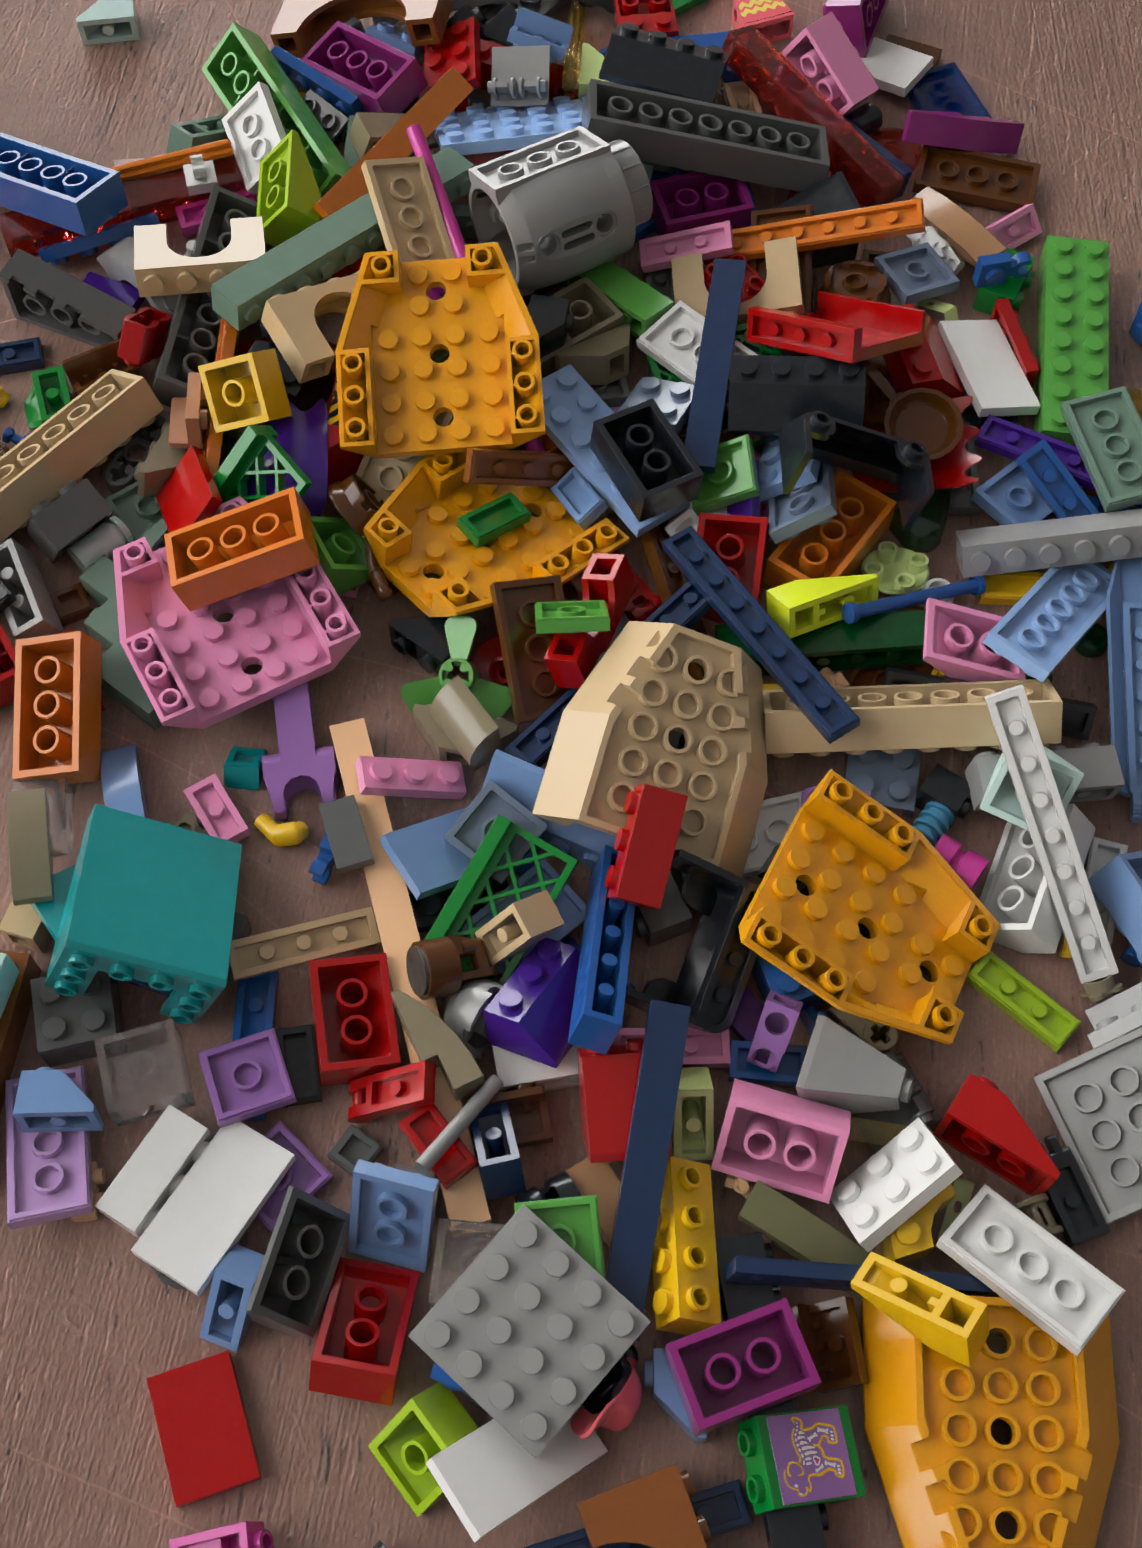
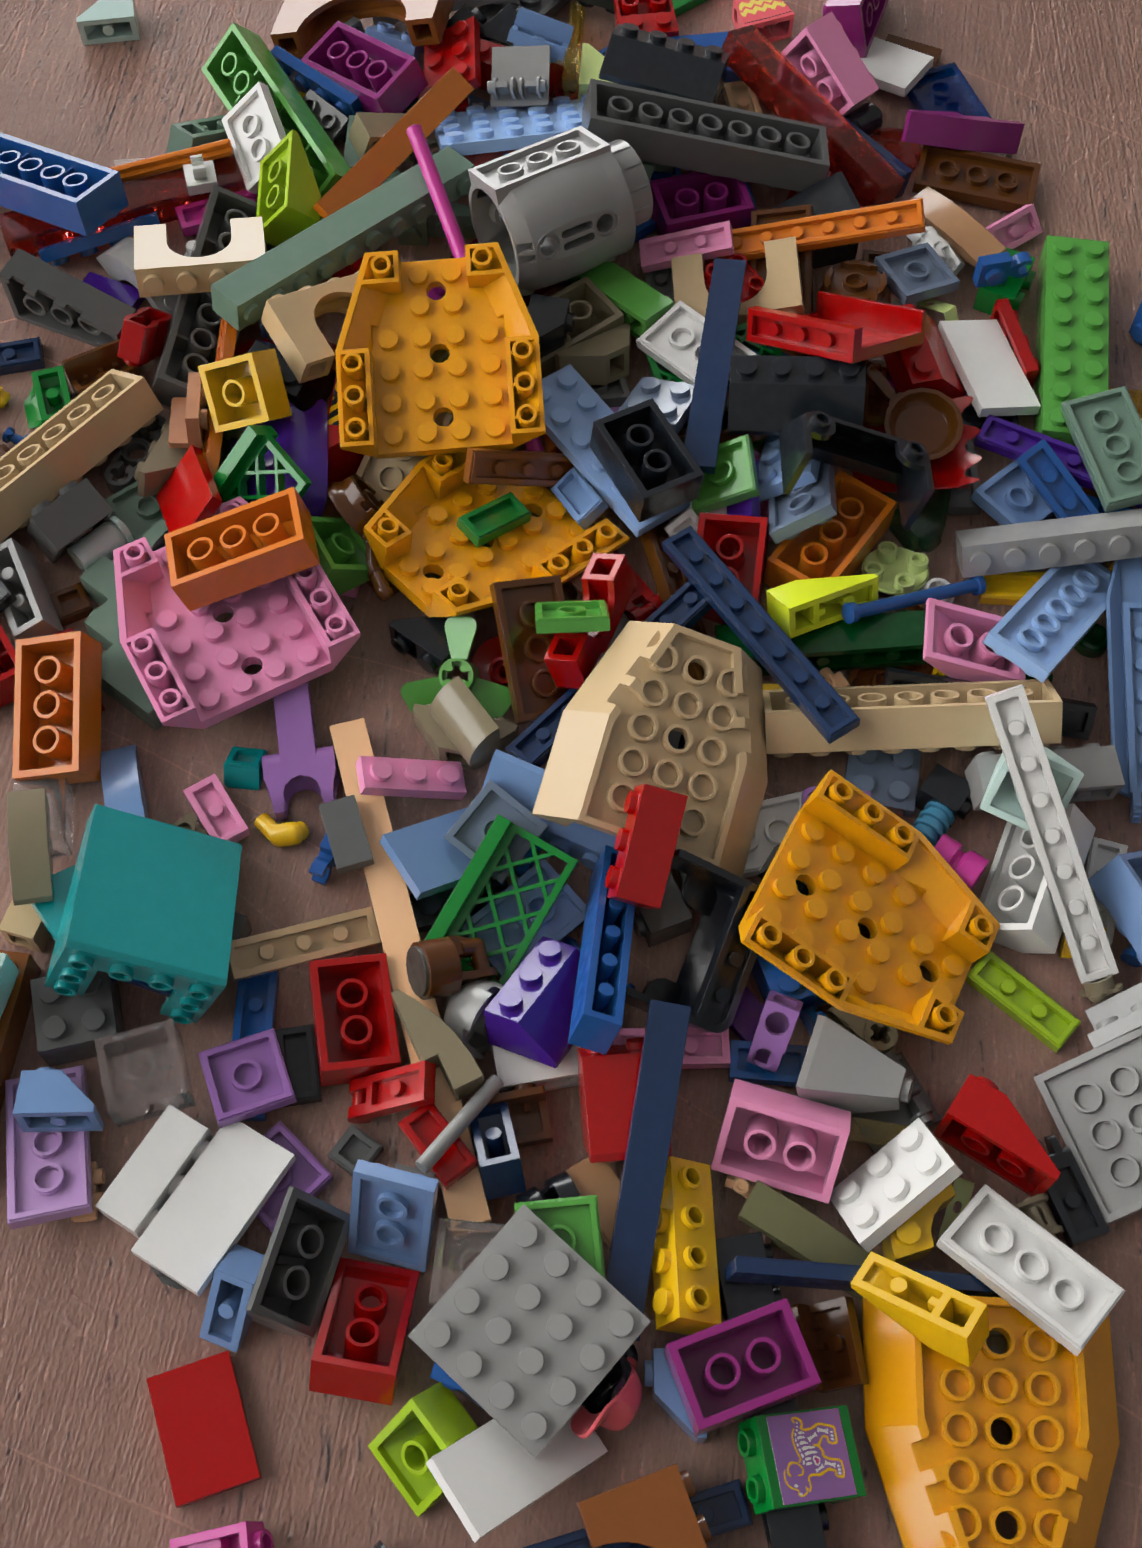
(407, 208): tan plate -> none
(520, 926): tan slope -> none
(694, 1116): yellowish green slope -> none

